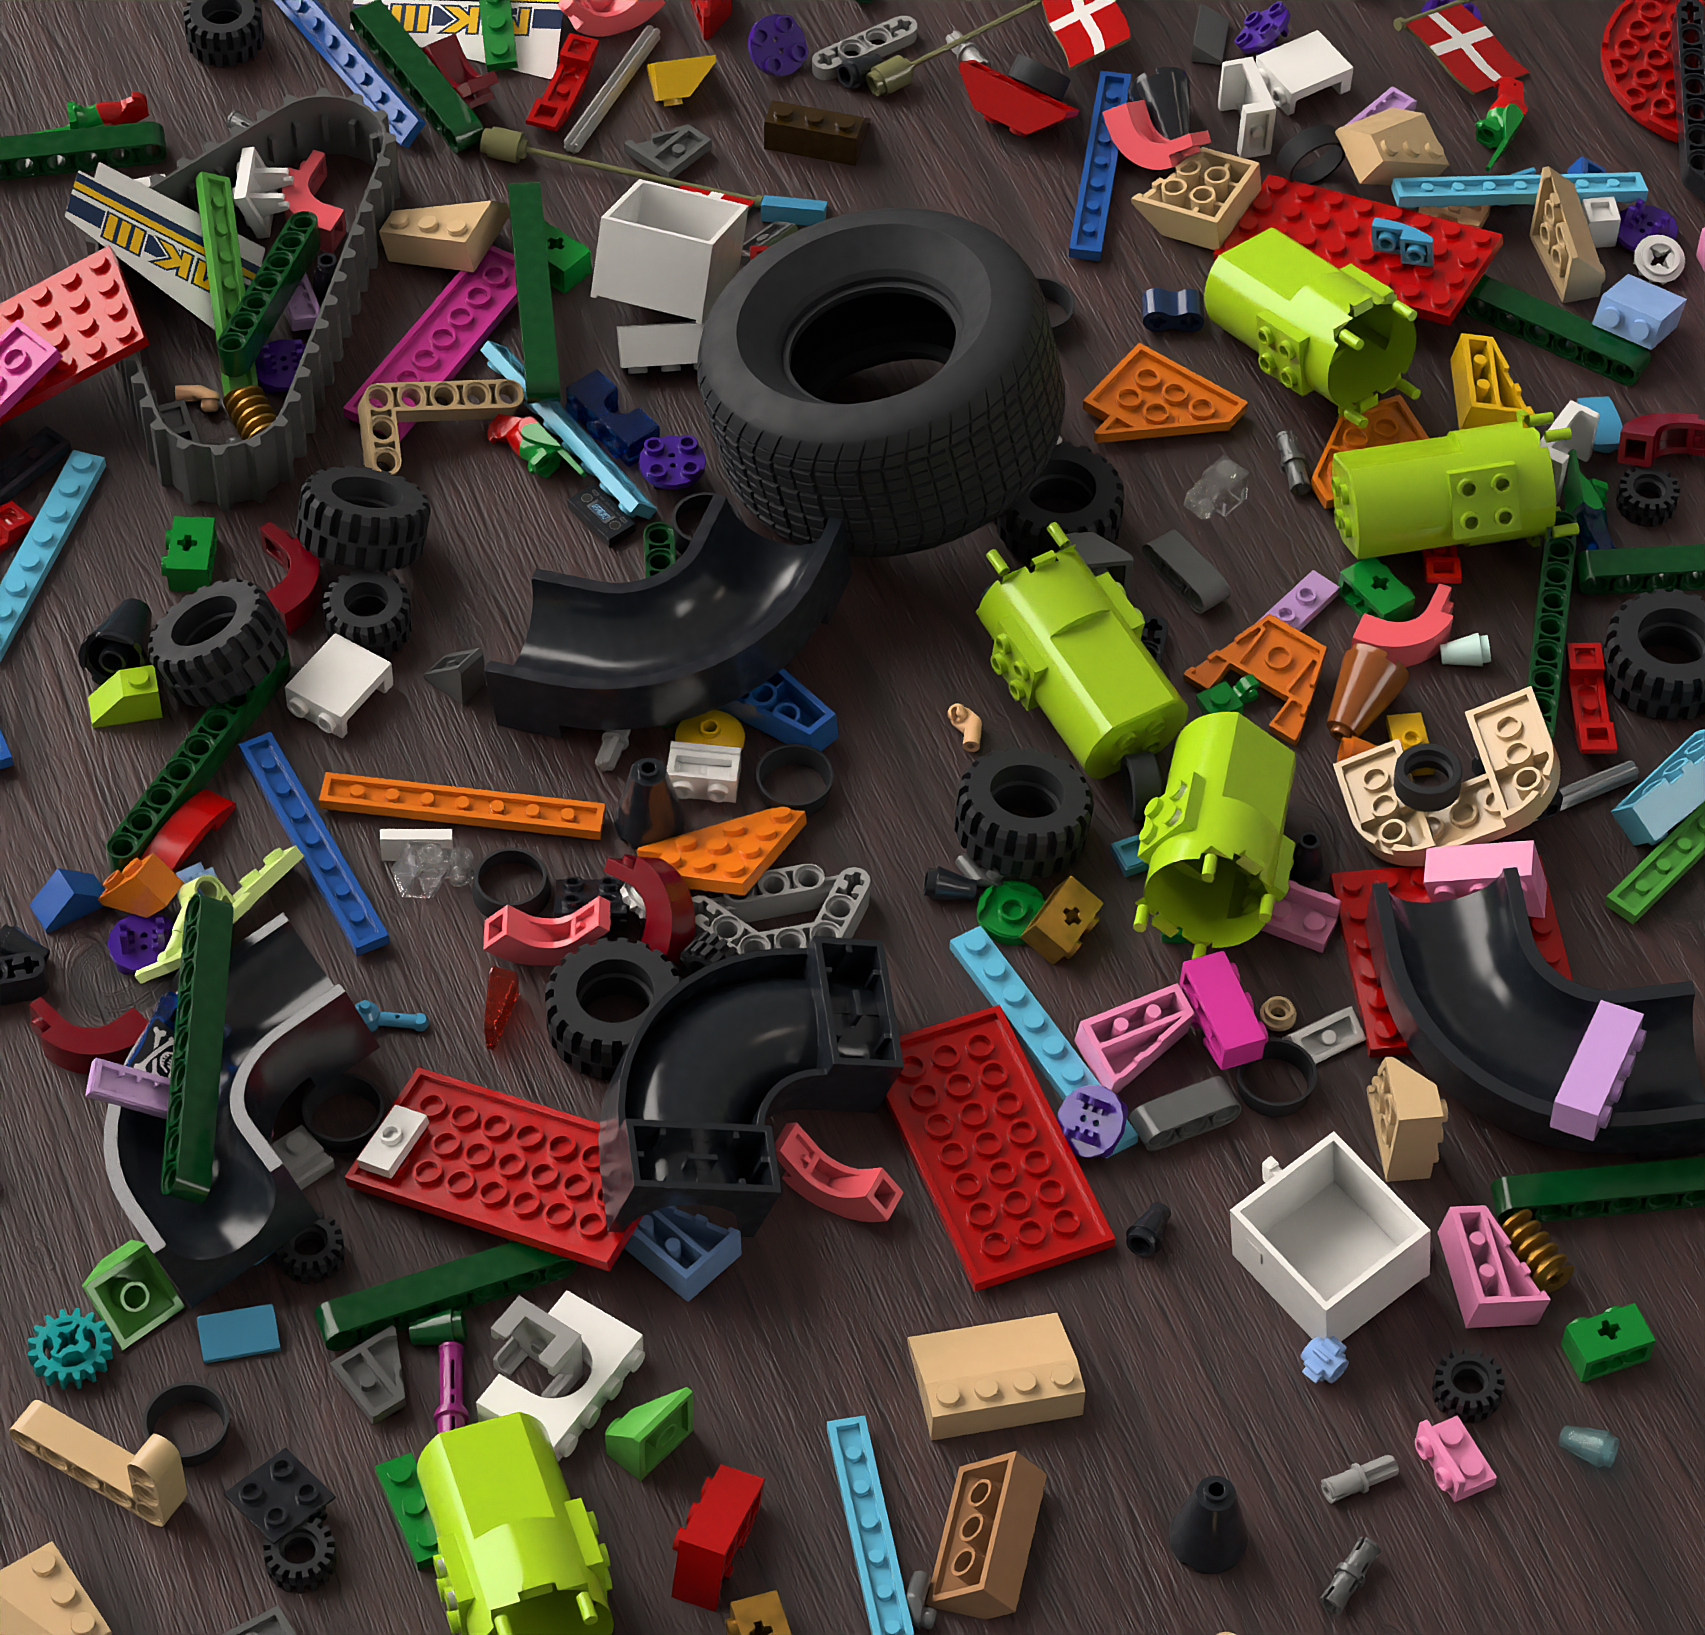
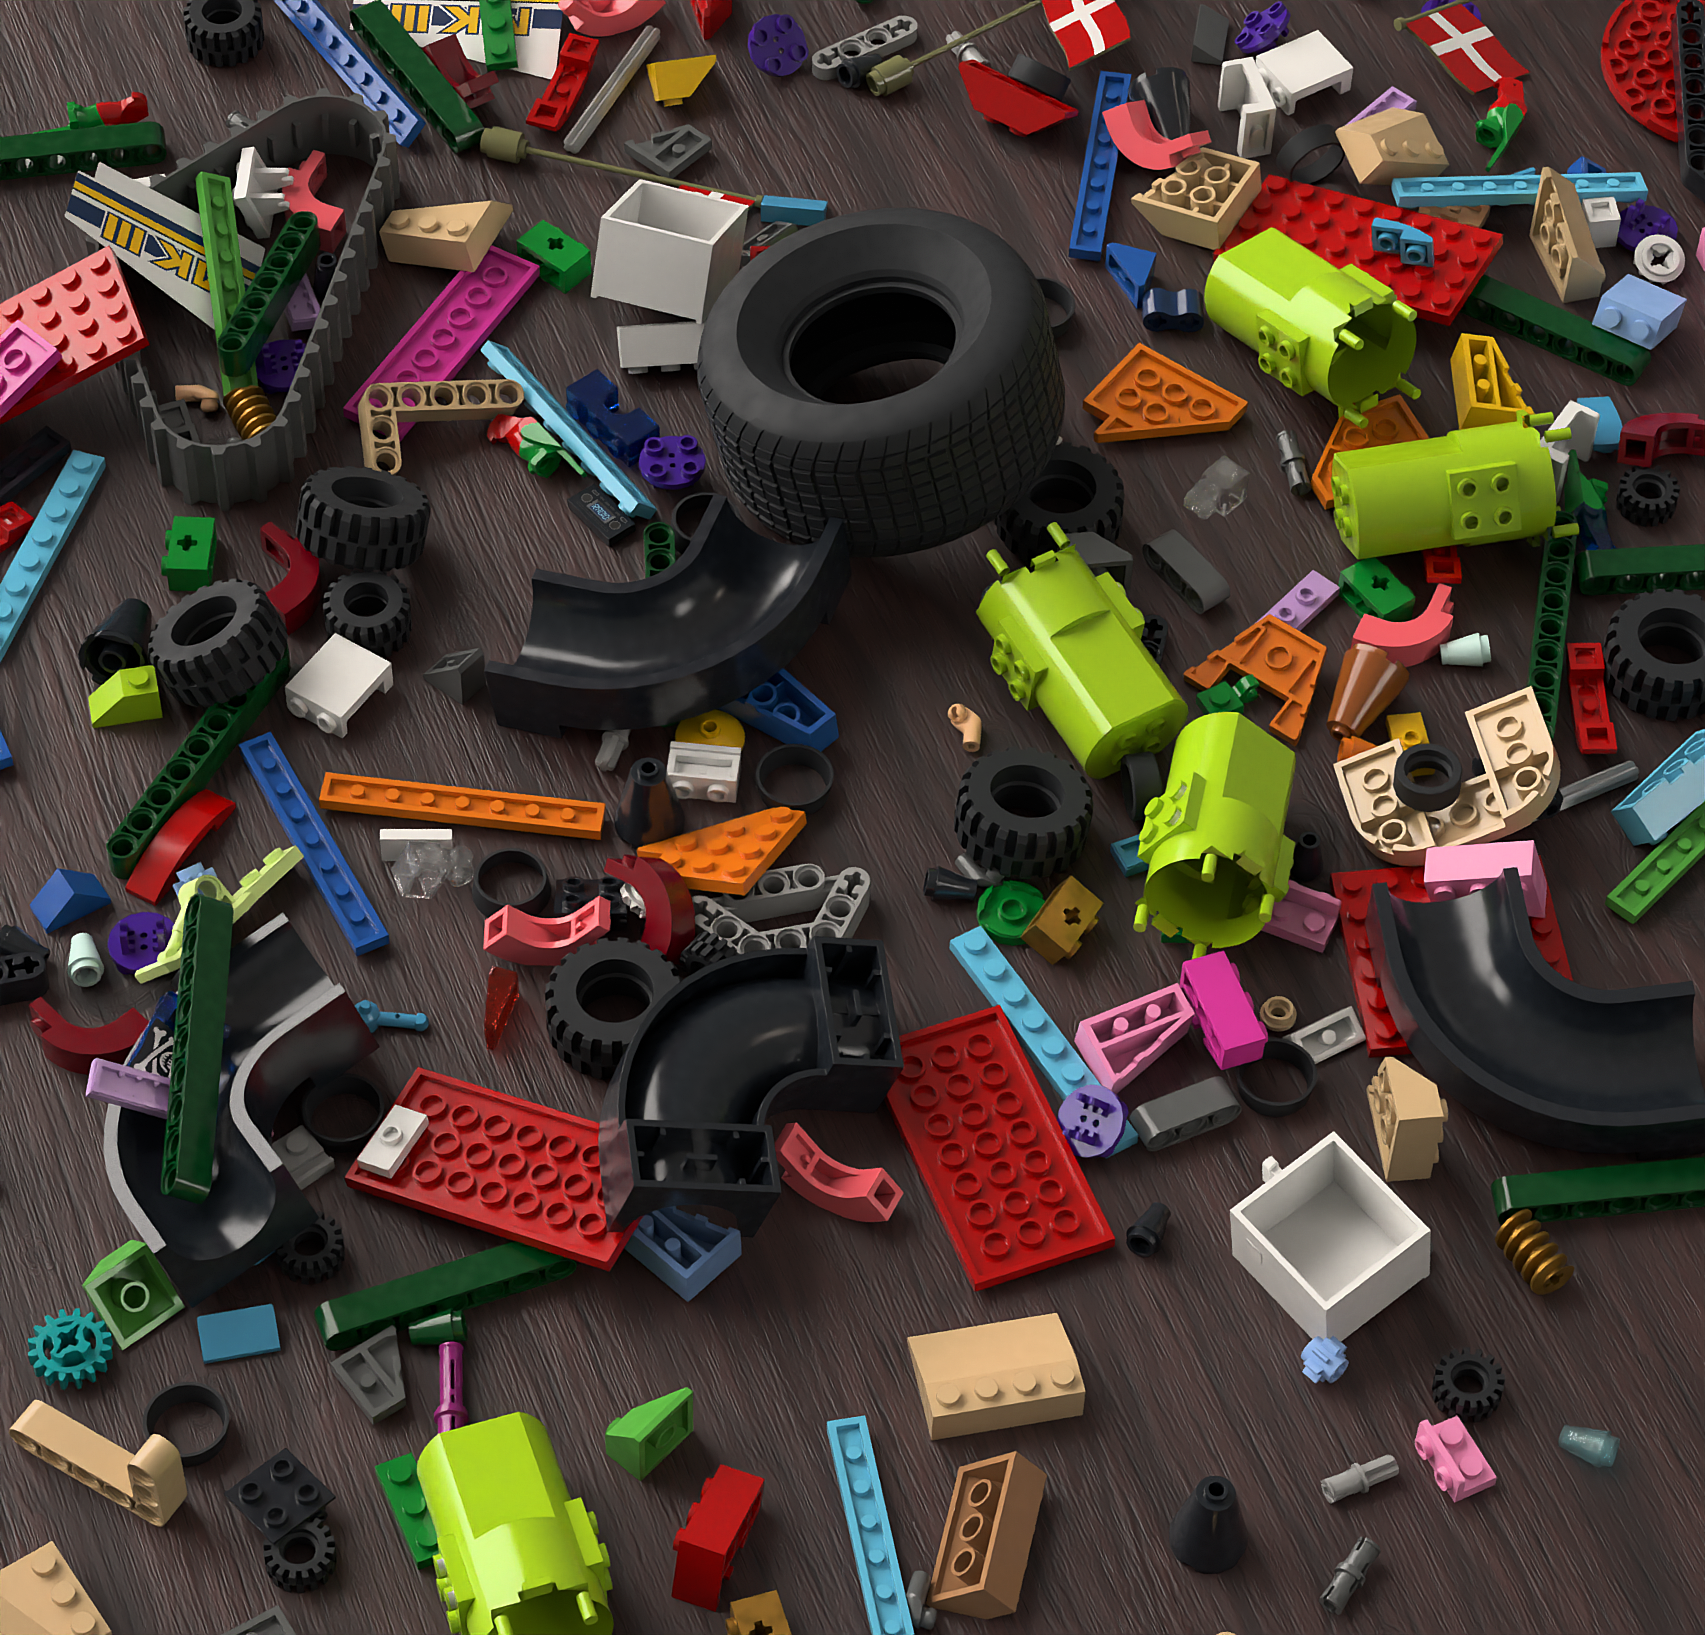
(84, 961): none -> light aqua cone
(141, 887): orange slope -> none
(533, 293): dark green beam -> none
(543, 1340): light grey panel -> none
(608, 1350): white arch -> none
(814, 132): dark brown slope -> none
(1131, 269): none -> blue slope
(1486, 1273): bright pink wedge -> none
(1598, 1071): lavender wedge -> none
(1607, 1342): green brick -> none

